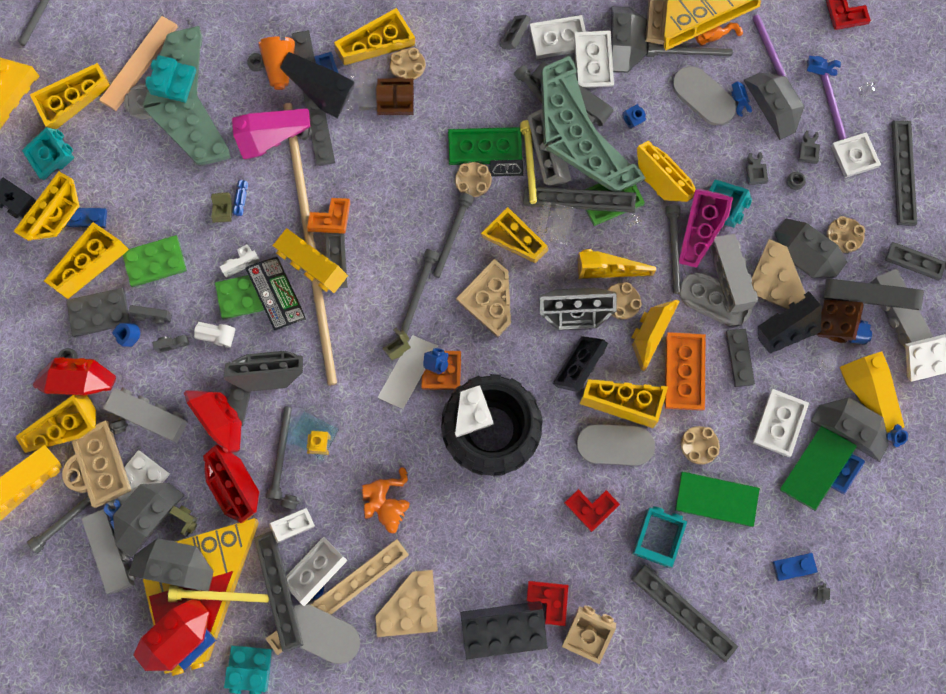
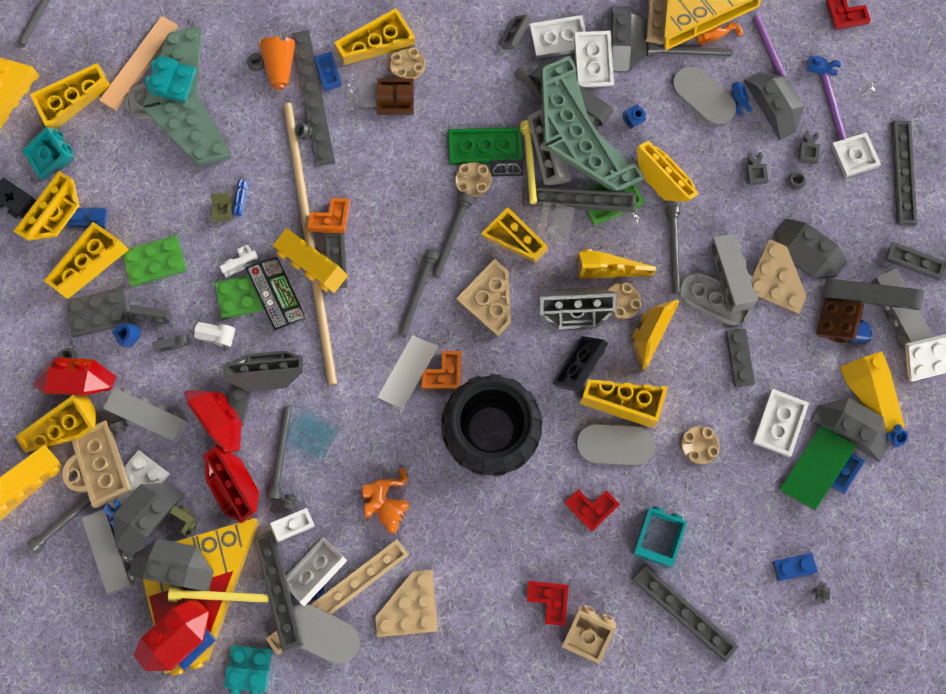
(262, 131): dark pink wedge -> none
(318, 443): yellow window -> none
(323, 86): black wedge -> none
(398, 346): olive bracket -> none
(436, 360): blue plate -> none
(472, 412): white wing -> none
(503, 630): black brick -> none
(685, 371): orange plate -> none
(705, 221): dark pink wedge -> none
(717, 499): green tile -> none
(740, 200): teal plate -> none
(792, 325): black wedge -> none
(846, 234): tan dish -> none

